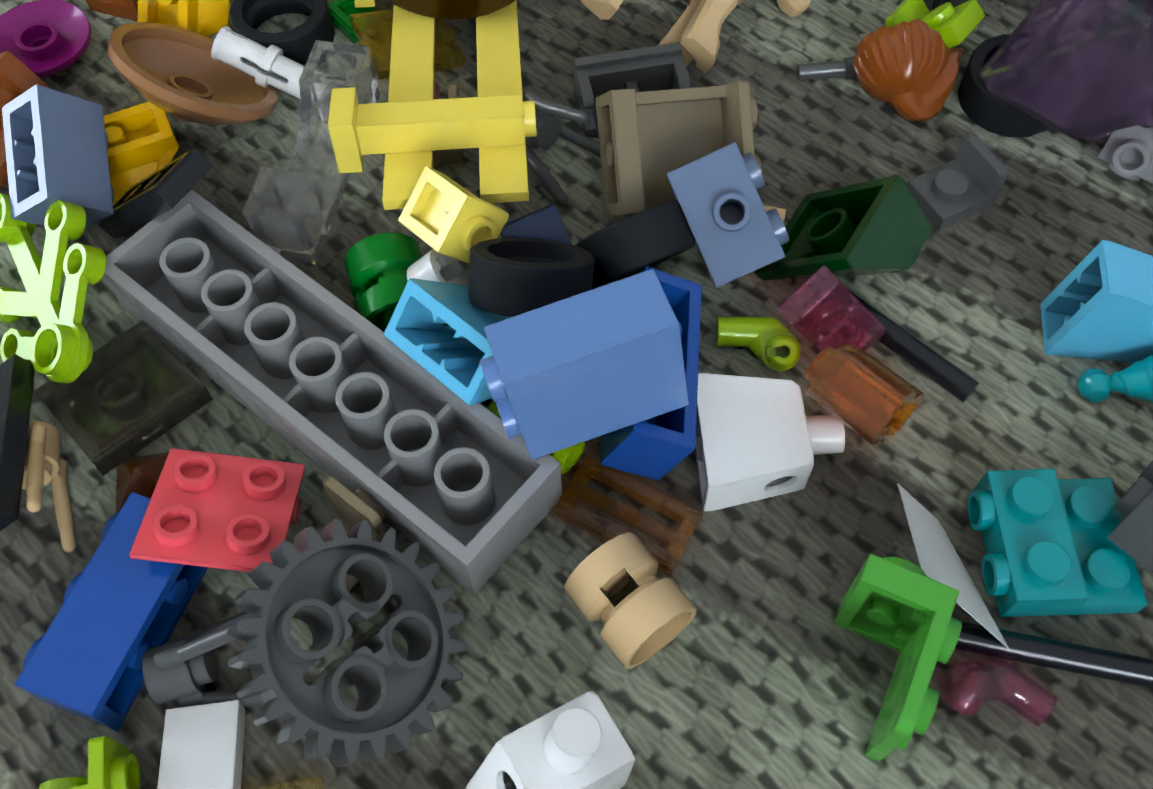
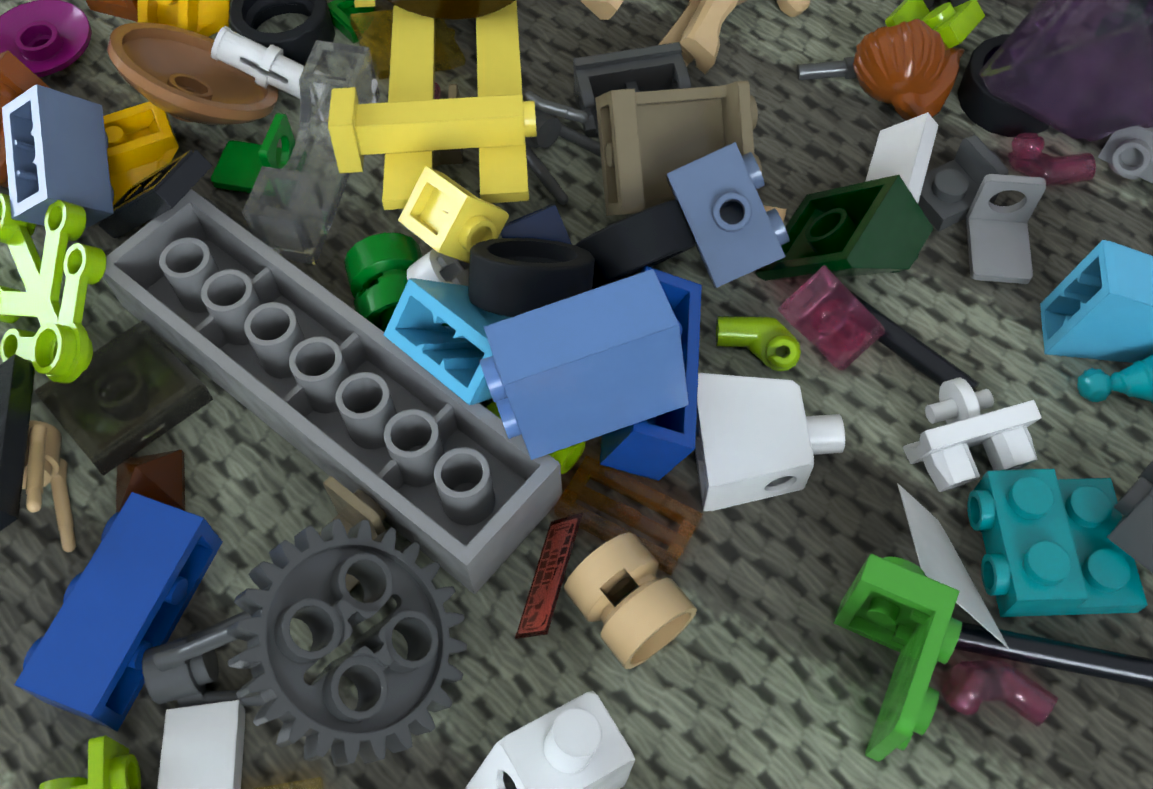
(219, 510): coral hinge -> none
(243, 160): none -> green bracket
(548, 577): none -> clear red sticker
(861, 392): clear orange brick -> none
(905, 152): none -> white tile
(947, 447): none -> white hips
(1000, 234): none -> light grey bracket
(1032, 162): none -> clear pink arm

